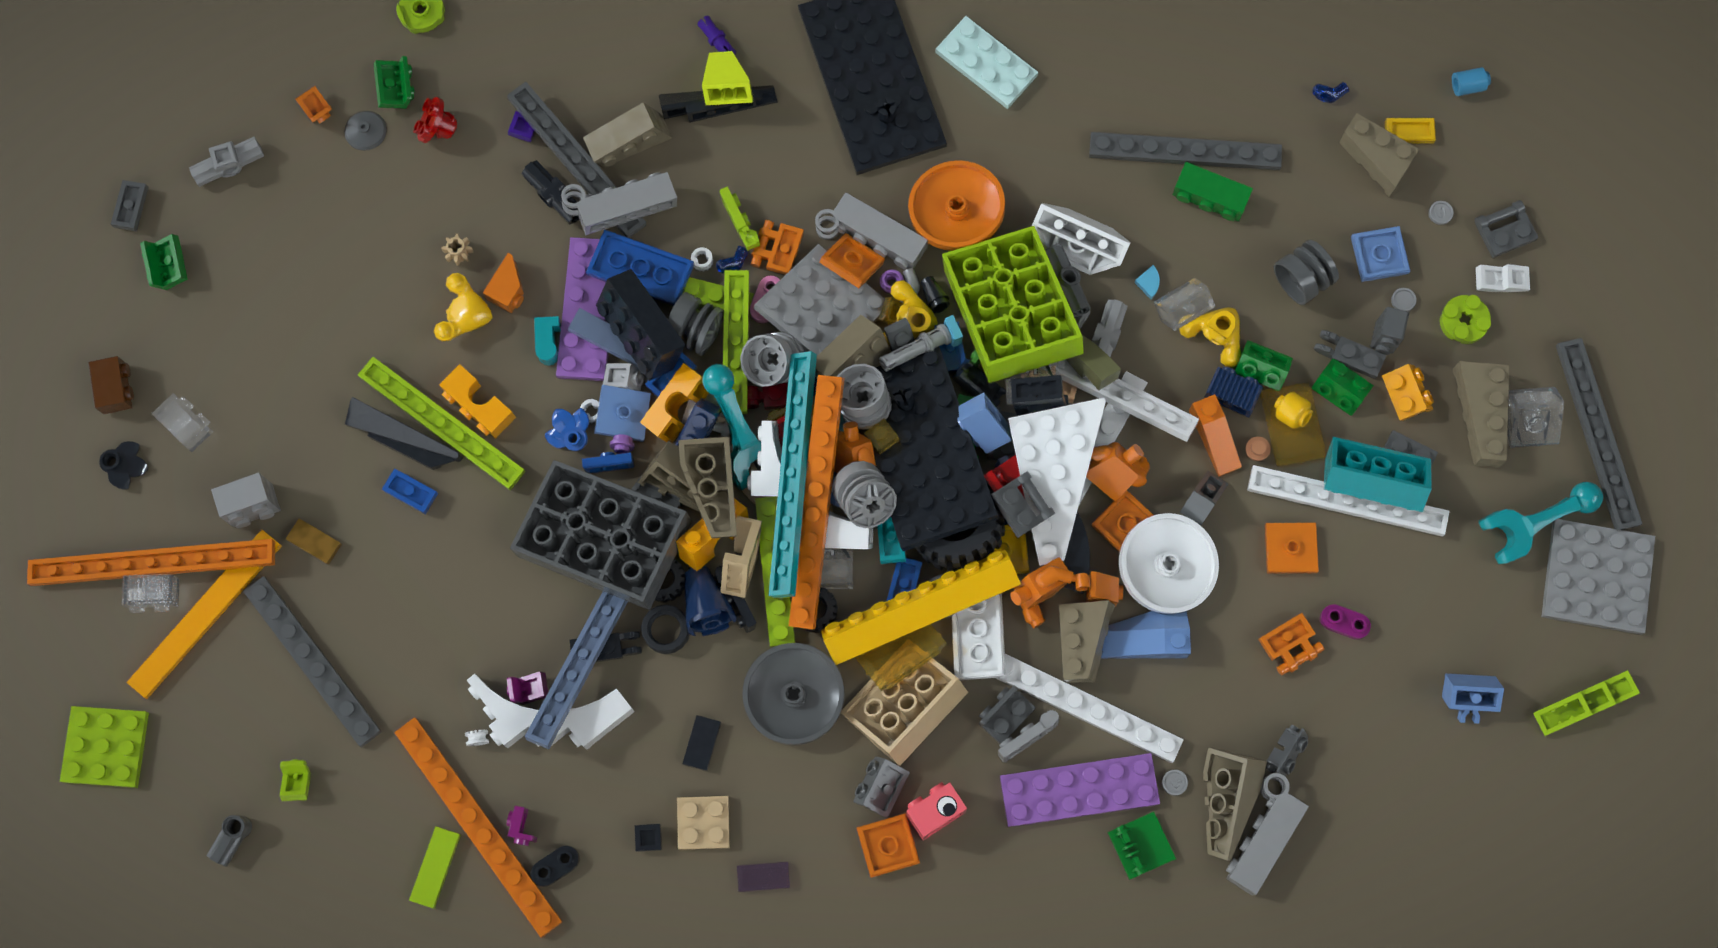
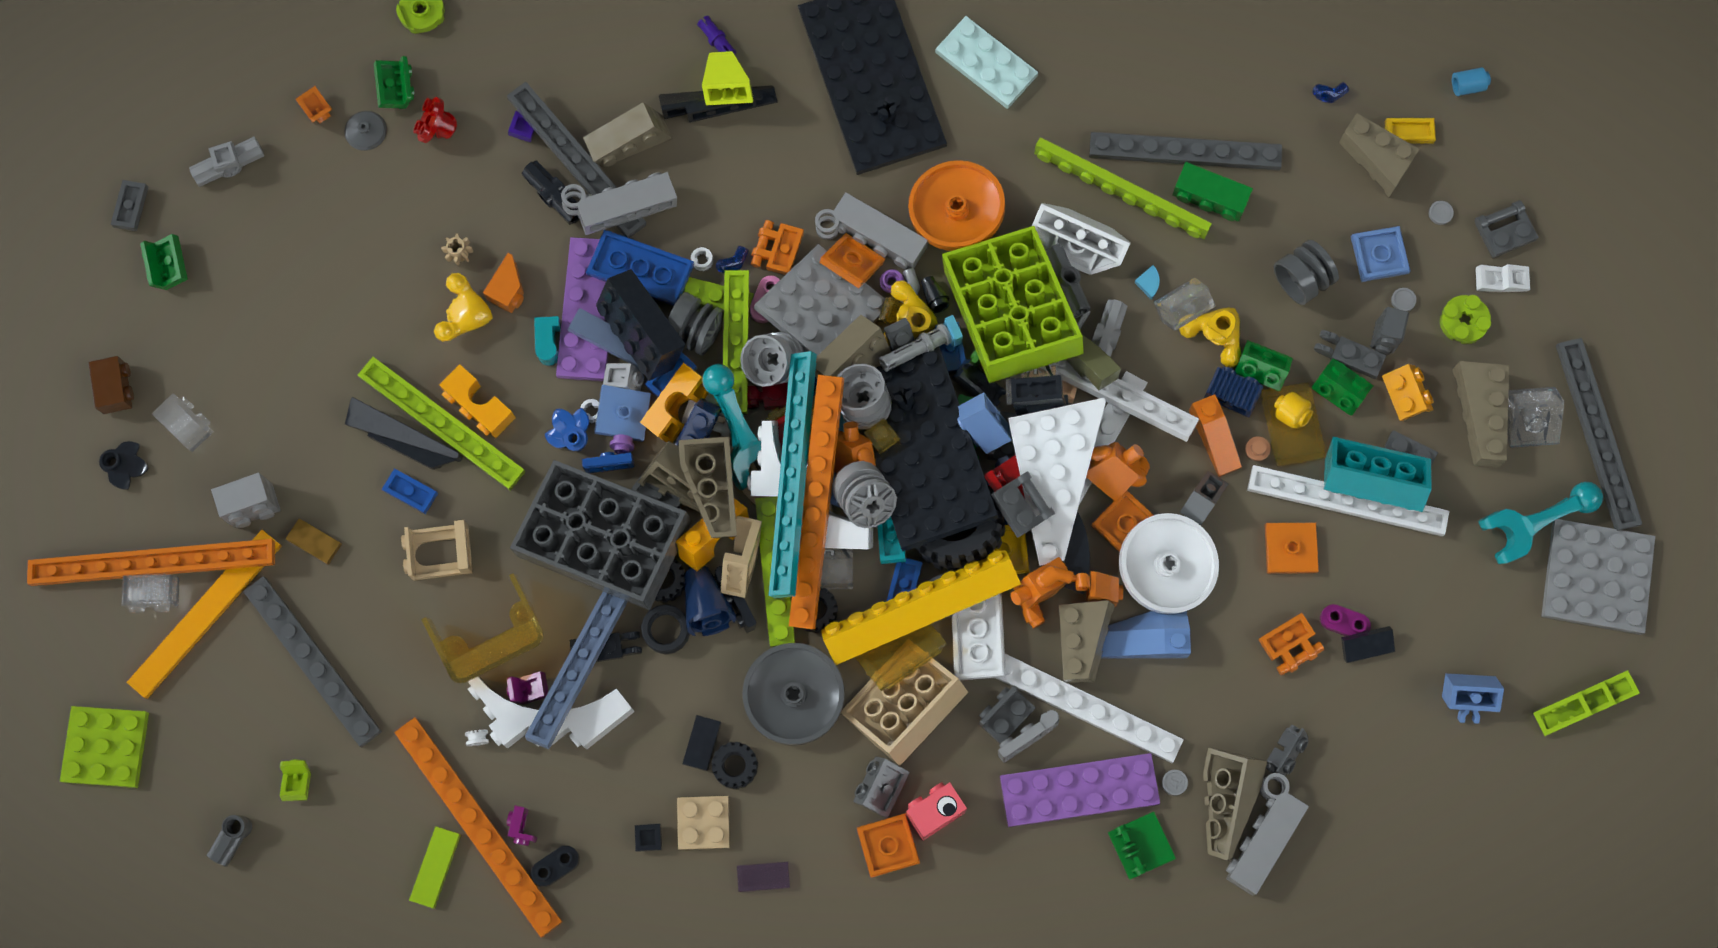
(414, 538): none -> tan panel
(467, 664): none -> clear yellow windscreen
(740, 221): lime hinge -> none
(744, 778): none -> black tyre
(1129, 192): none -> lime plate
(1368, 644): none -> black tile

